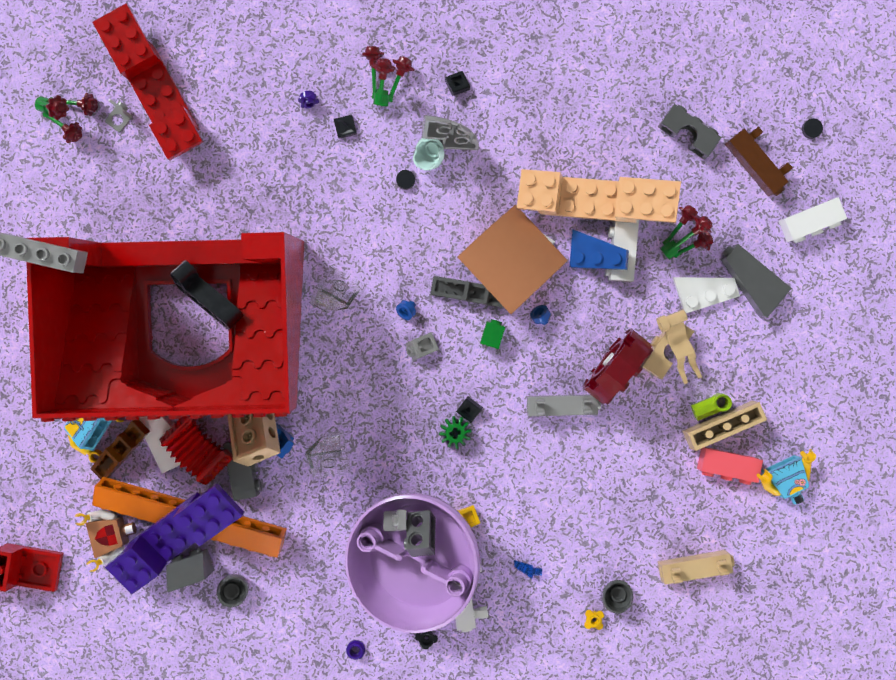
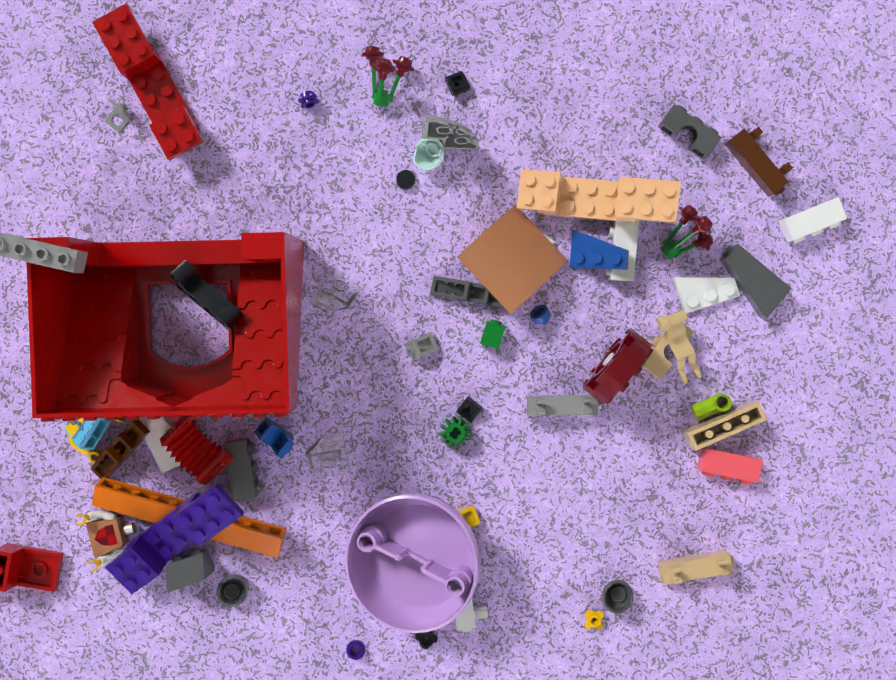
(57, 107): dark red plant -> none
(253, 438): tan brick -> none
(345, 126): black tile -> none
(394, 520): light grey bracket -> none
(406, 309): blue tile -> none
(424, 532): dark grey brick -> none
(527, 569): clear blue bar -> none
(789, 476): torso -> none
(812, 128): black tile -> none

